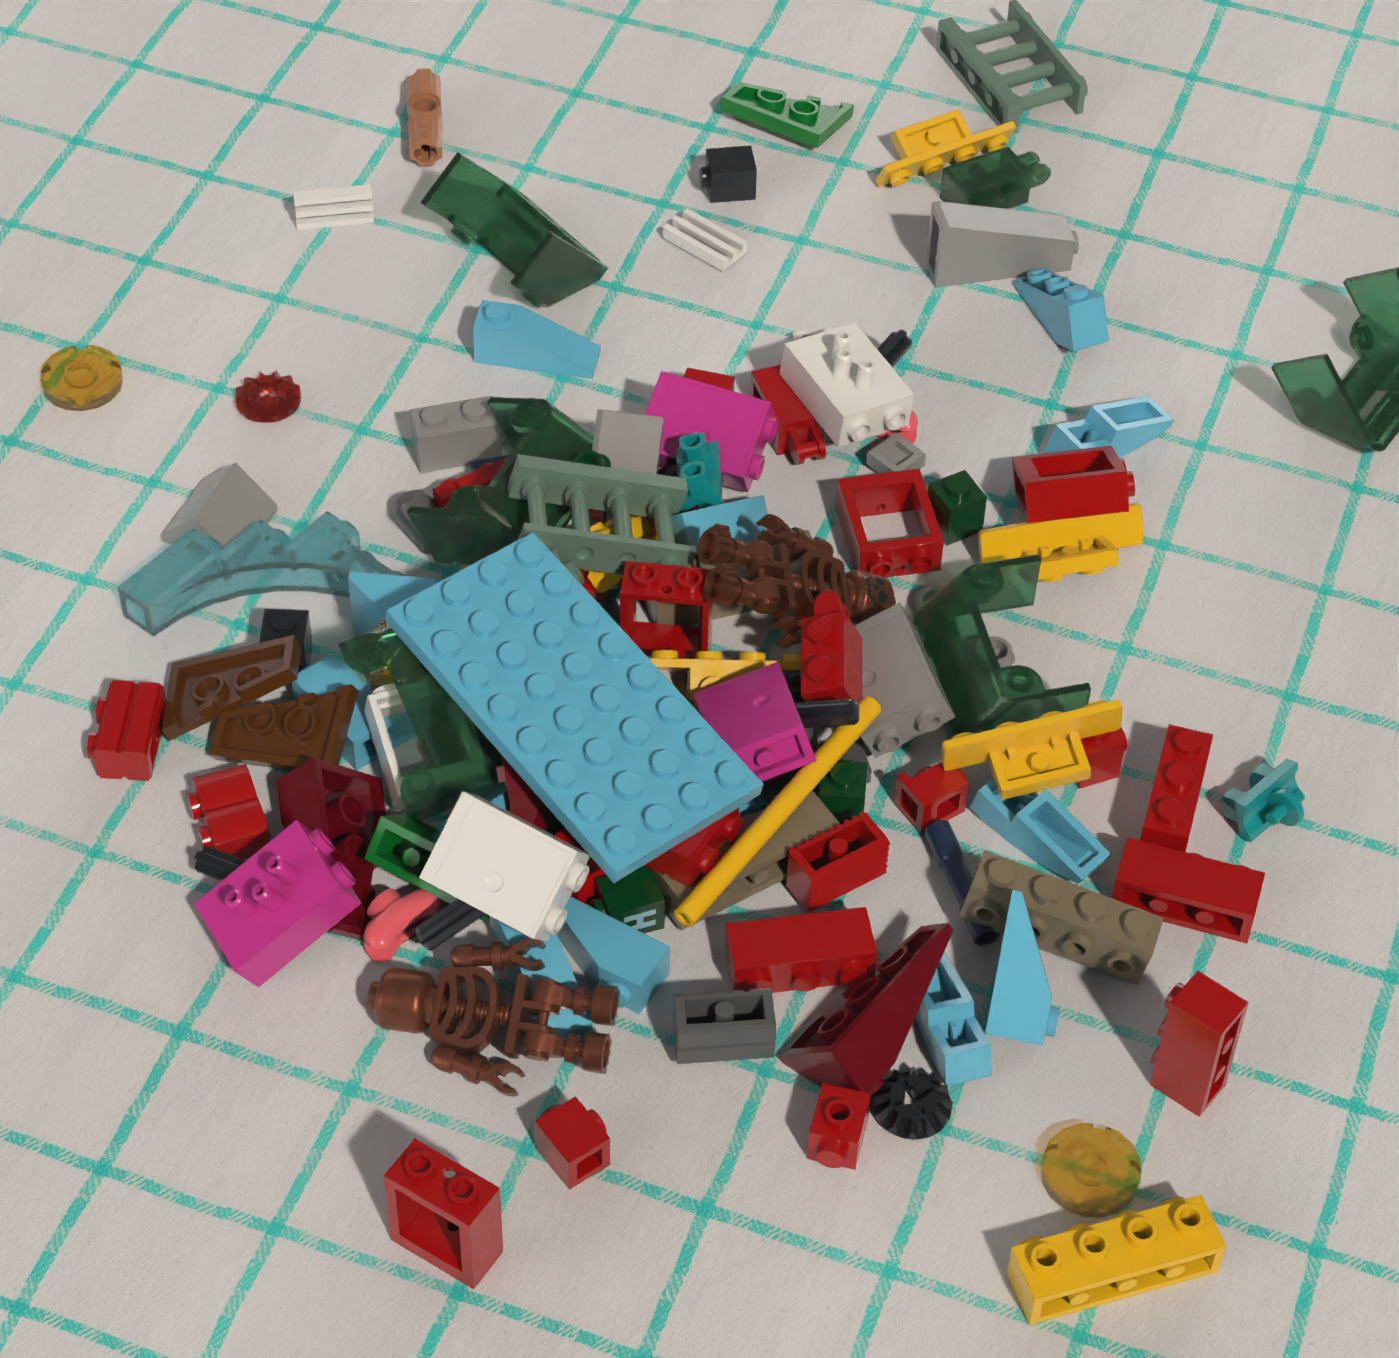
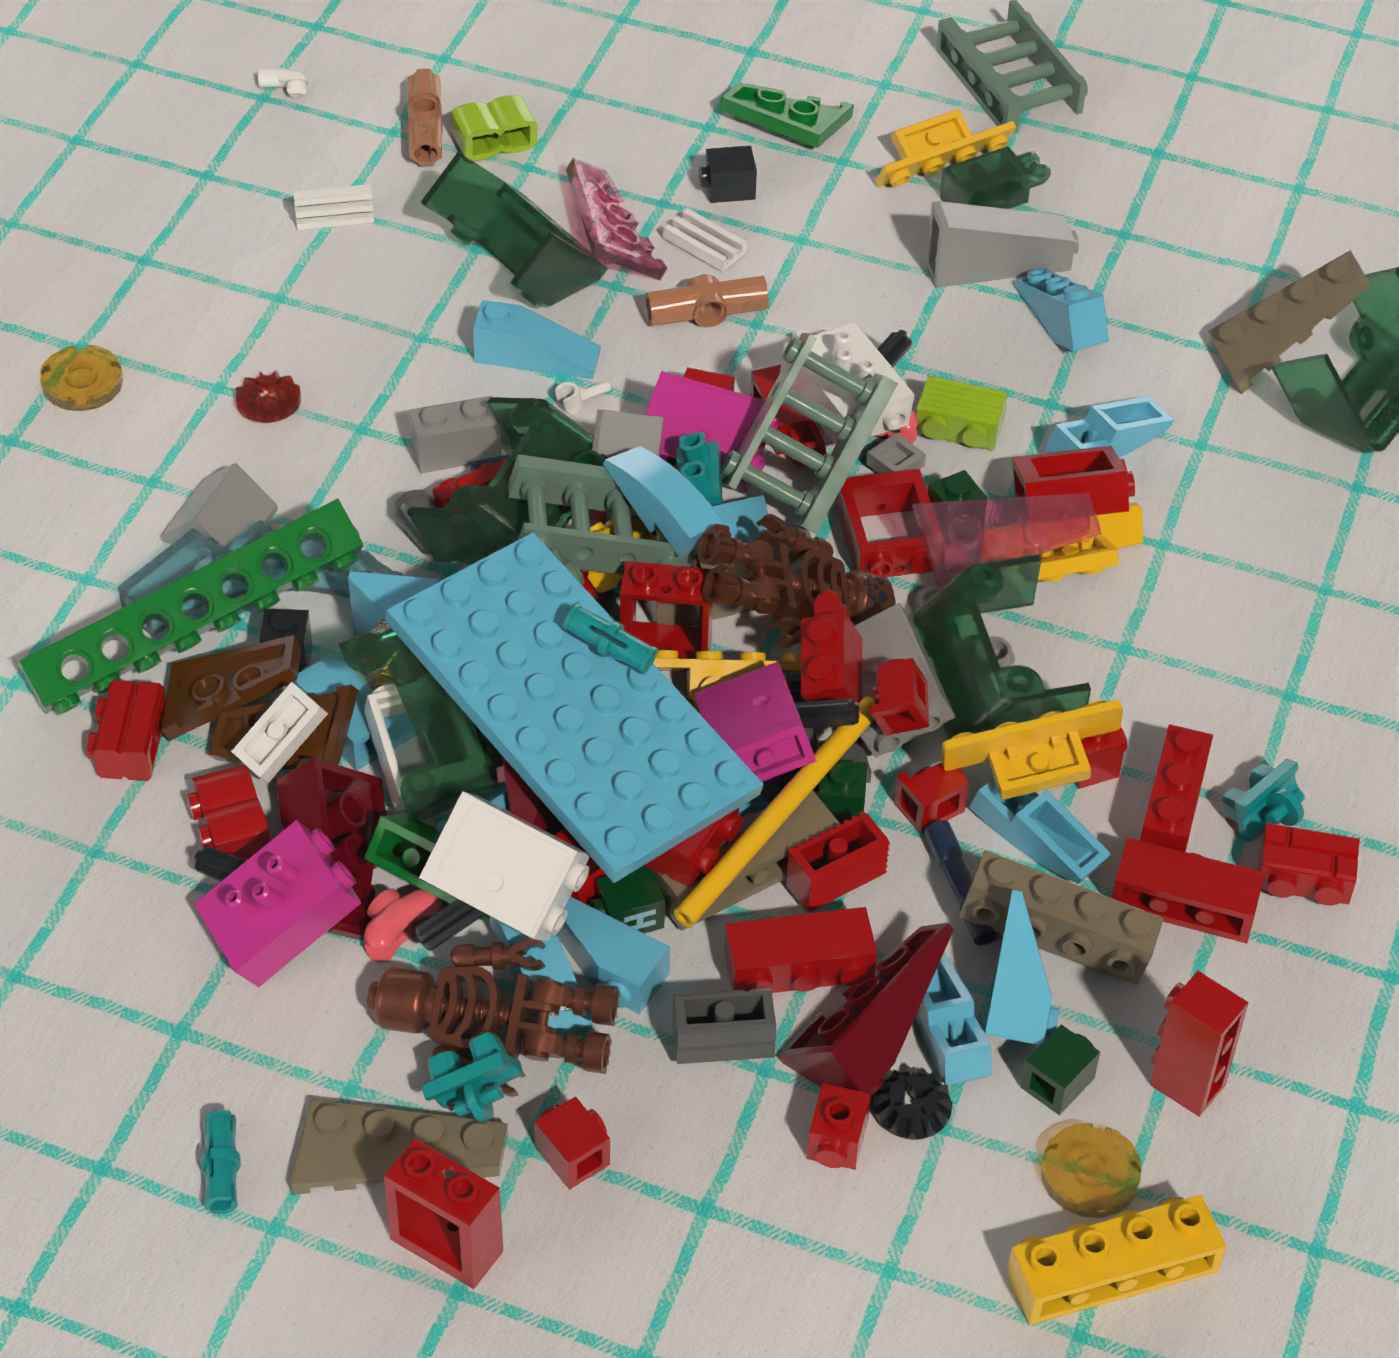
(220, 1162): none -> teal pin
(279, 732): none -> white plate
(282, 77): none -> white arm
(326, 525): none -> green brick
(361, 1142): none -> dark tan wing
(474, 1085): none -> teal hips
(494, 127): none -> lime brick
(572, 397): none -> white hand
(608, 224): none -> clear pink wing
(637, 654): none -> teal pin
(663, 498): none -> medium azure slope
(707, 300): none -> nougat piece
(850, 431): none -> sand green fence
(900, 697): none -> red brick
(961, 412): none -> lime brick
(1001, 529): none -> clear pink wing
(1060, 1069): none -> dark green brick
(1273, 325): none -> dark tan wing
(1308, 864): none -> red brick

